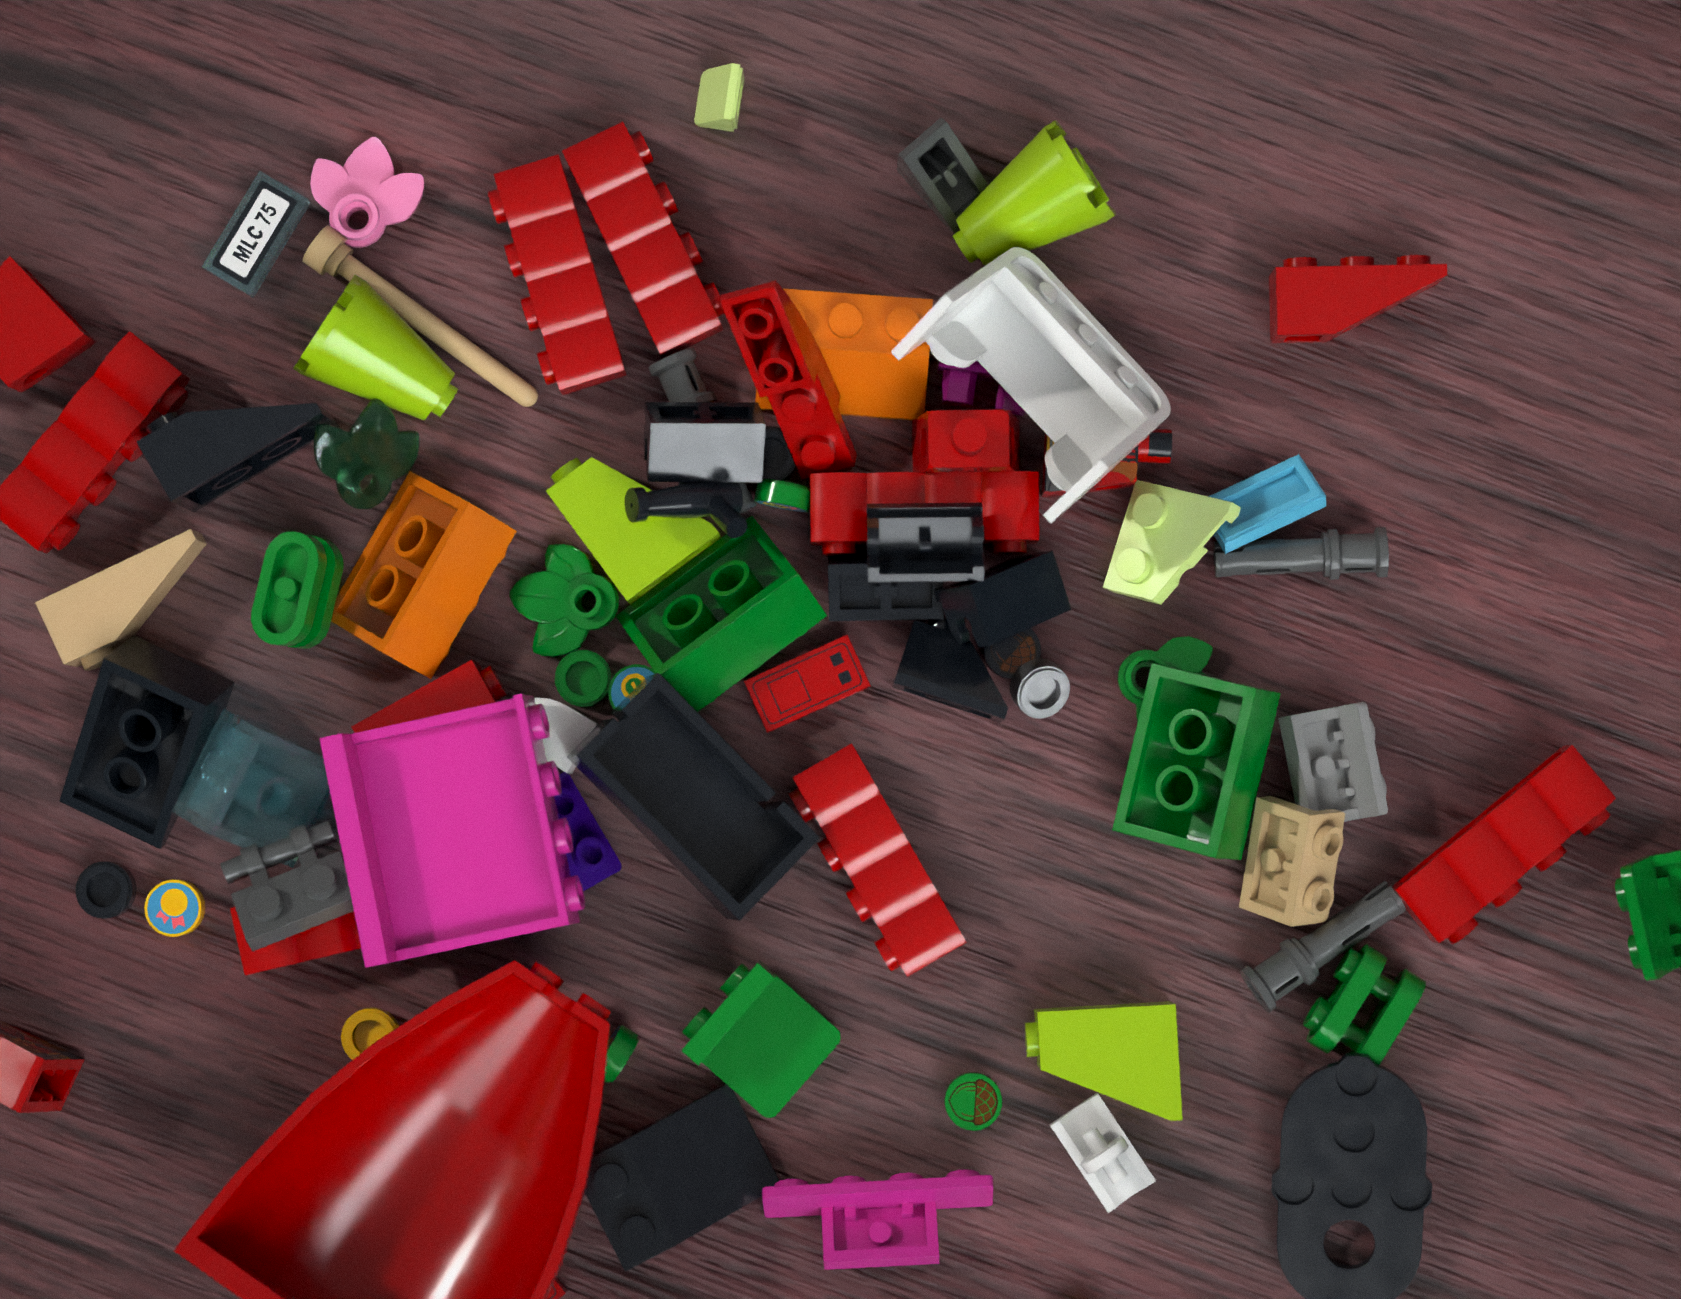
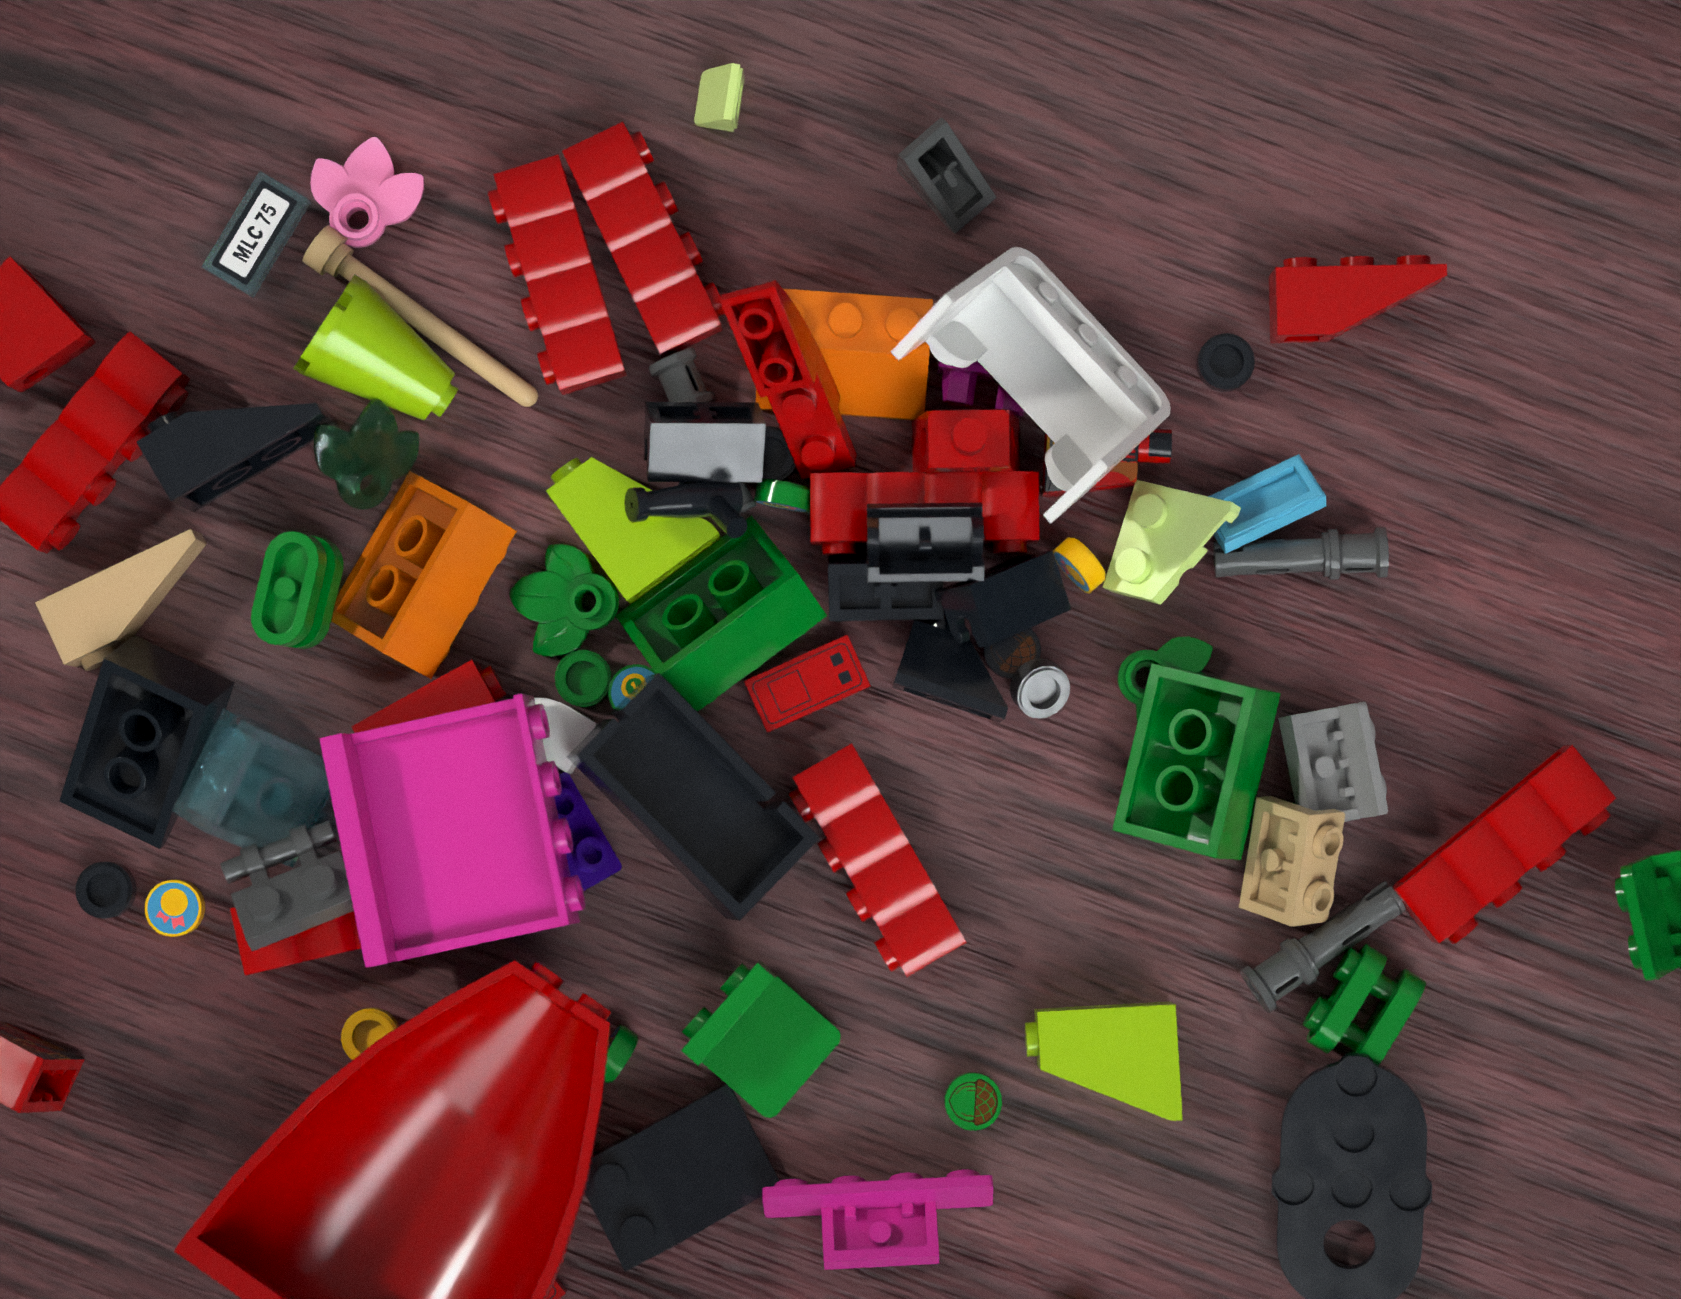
(1034, 200): lime cone -> none
(1079, 564): none -> yellow tile
(1102, 1152): white hips -> none
(1225, 362): none -> black tile

